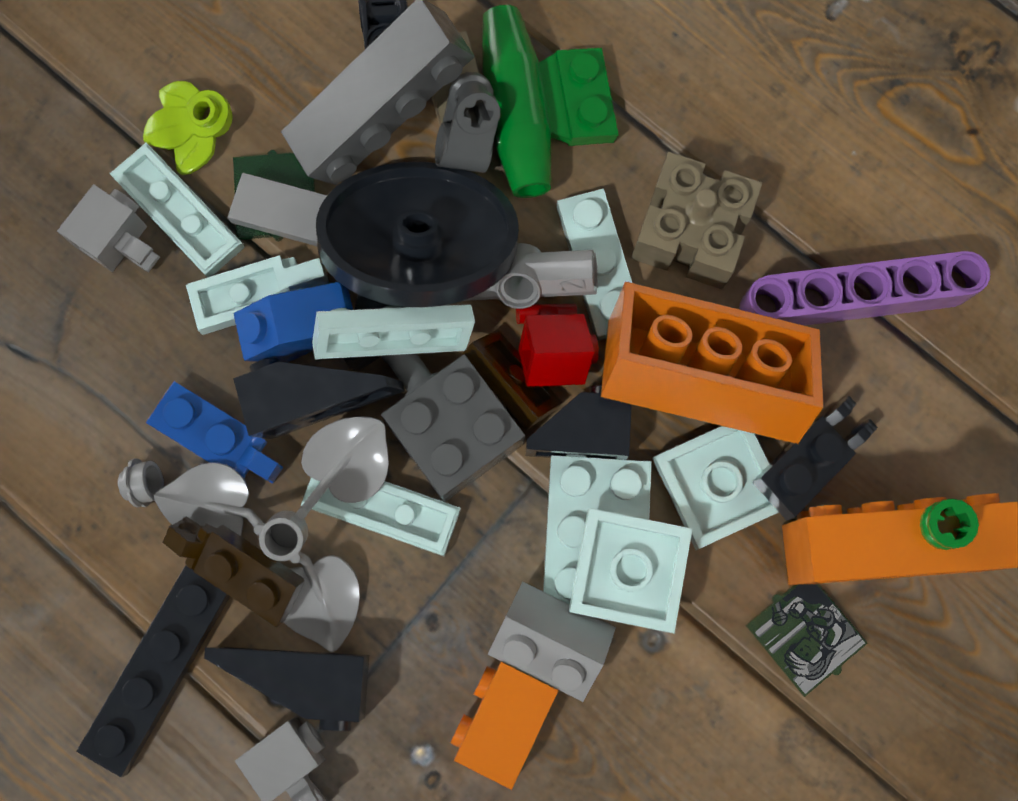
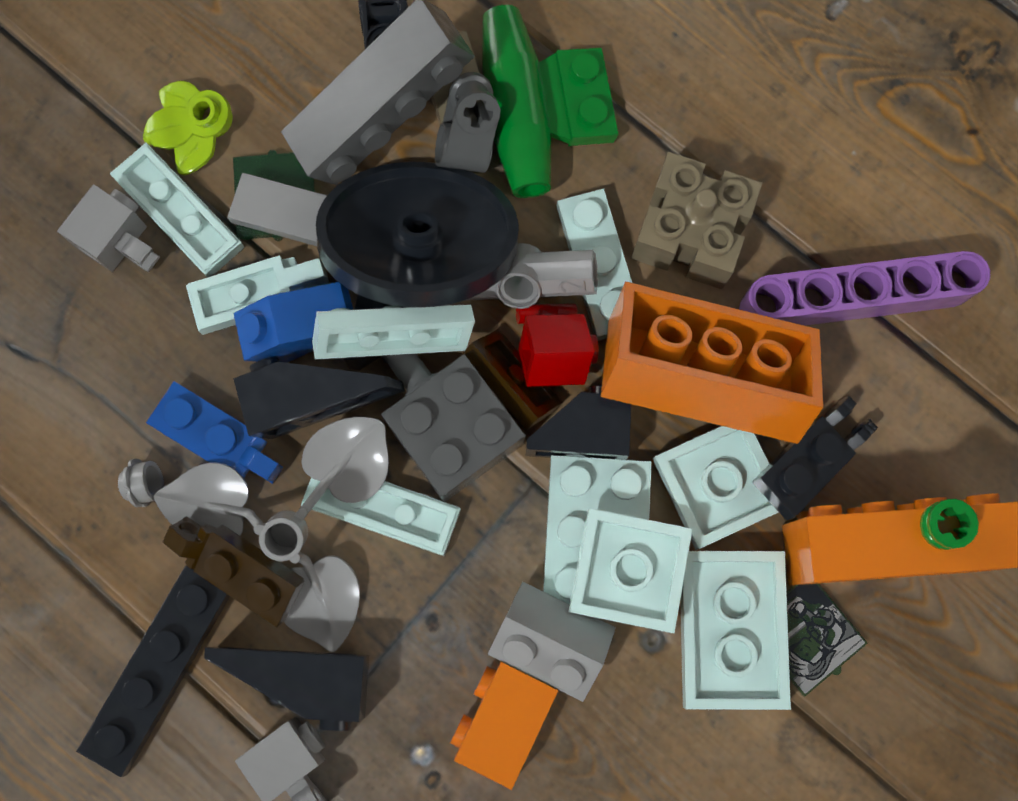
(735, 631): none -> light aqua plate

